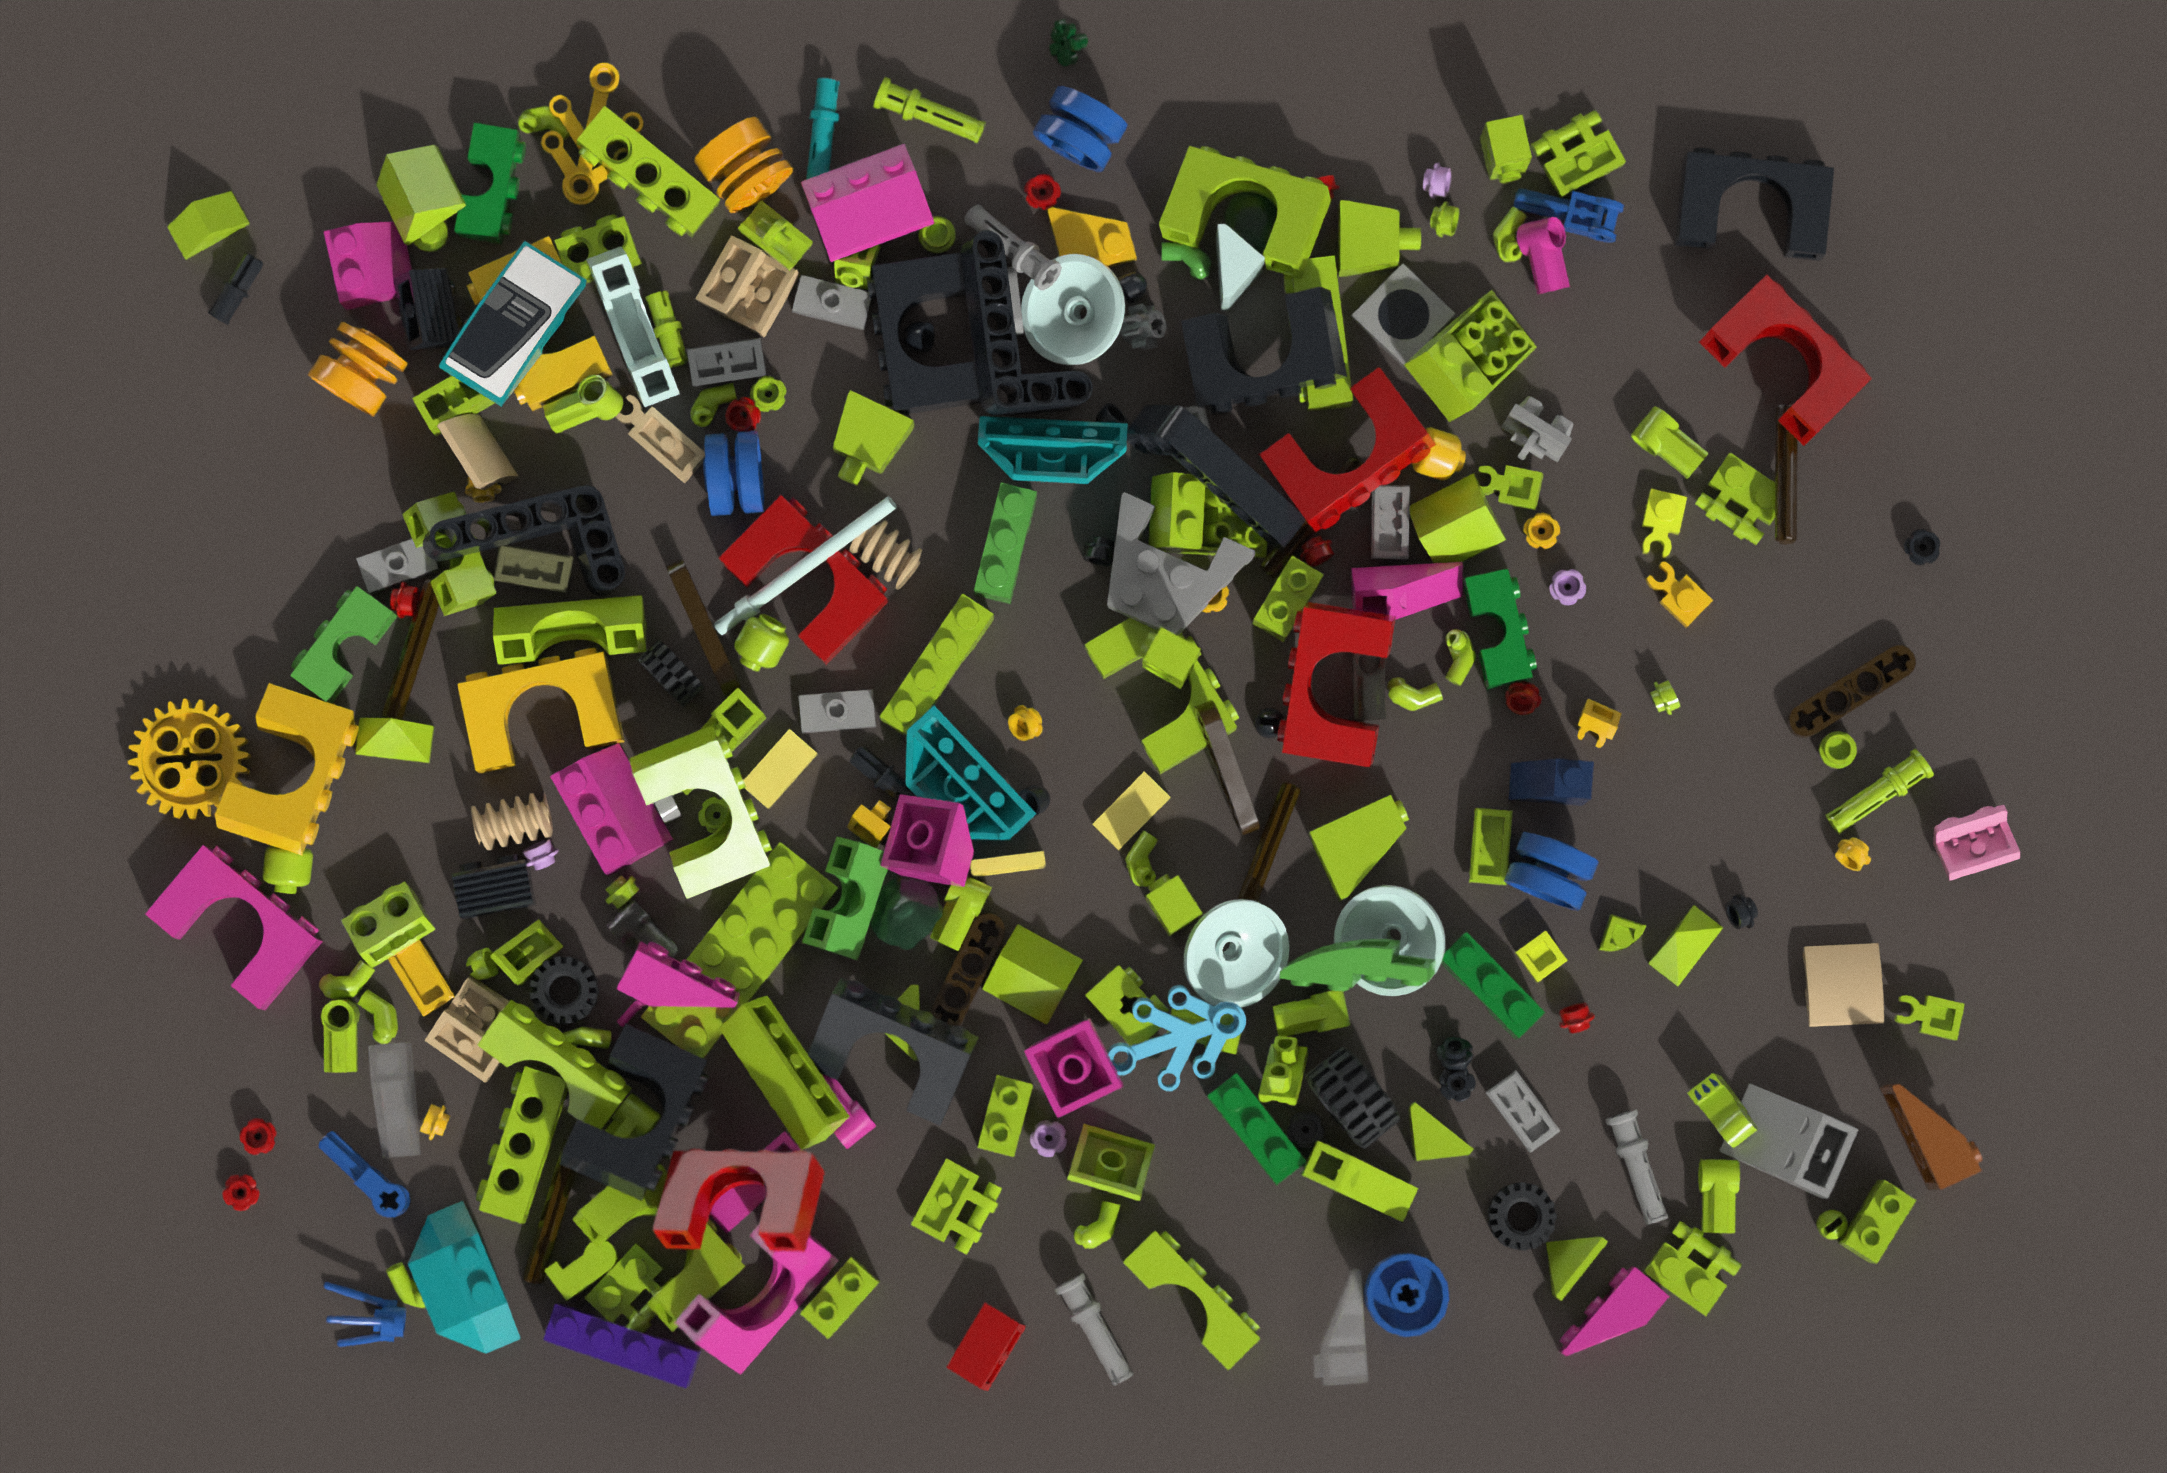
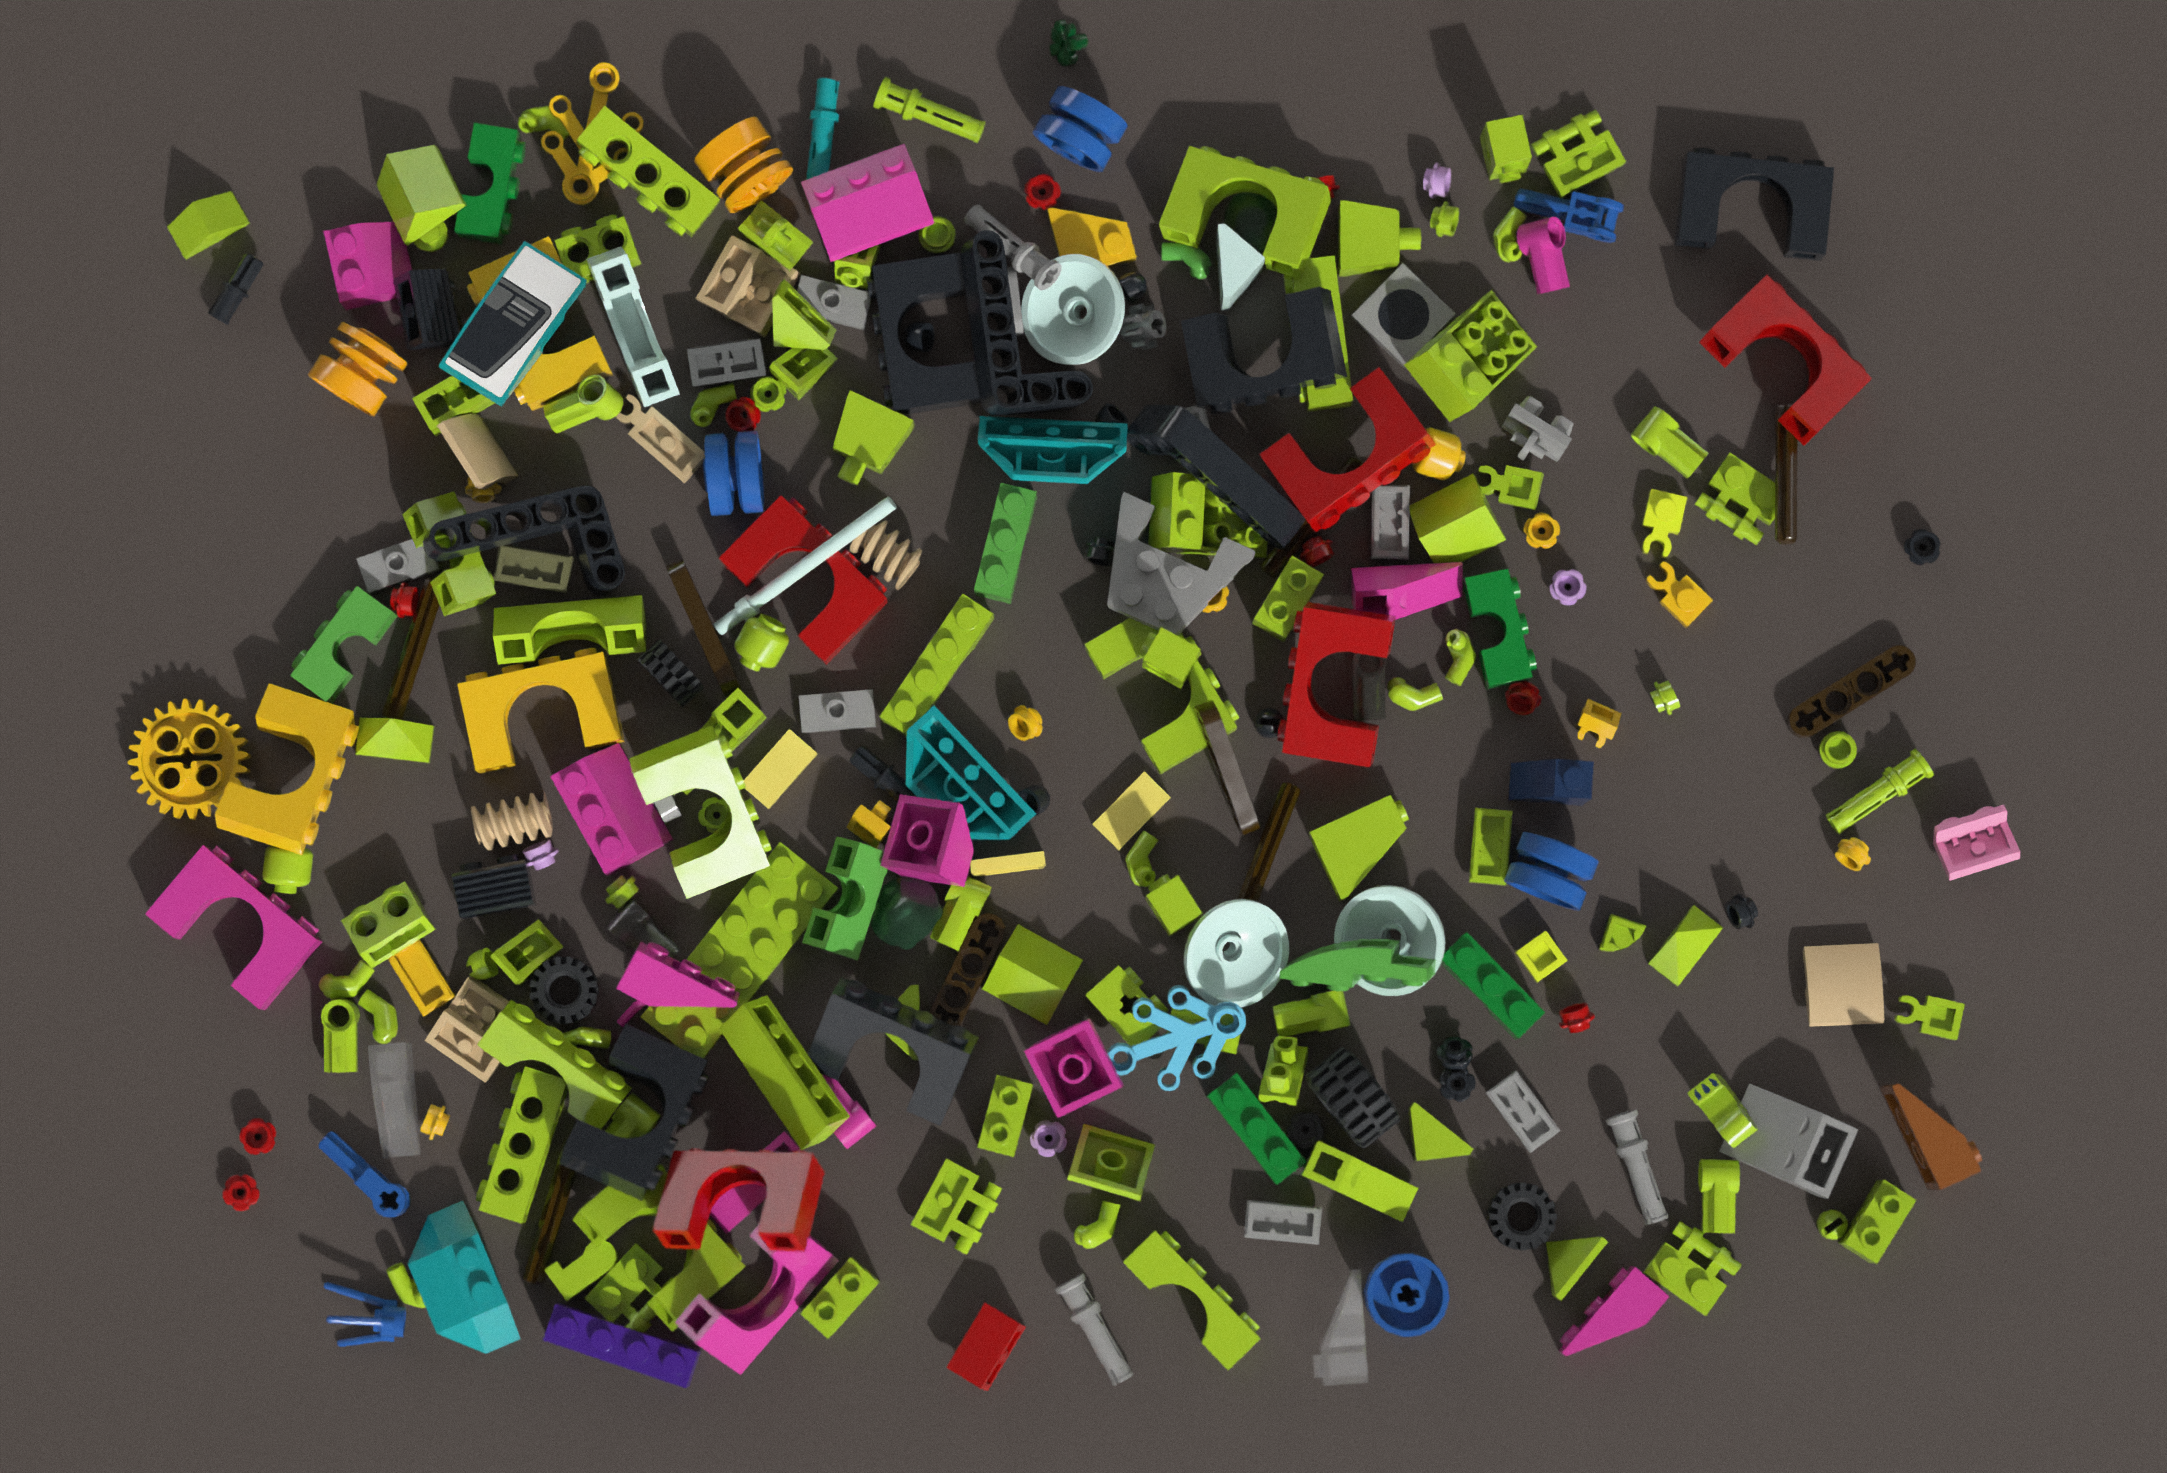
(667, 328): lime pin -> none
(798, 322): none -> lime slope
(802, 368): none -> lime slope
(1282, 1222): none -> light grey plate

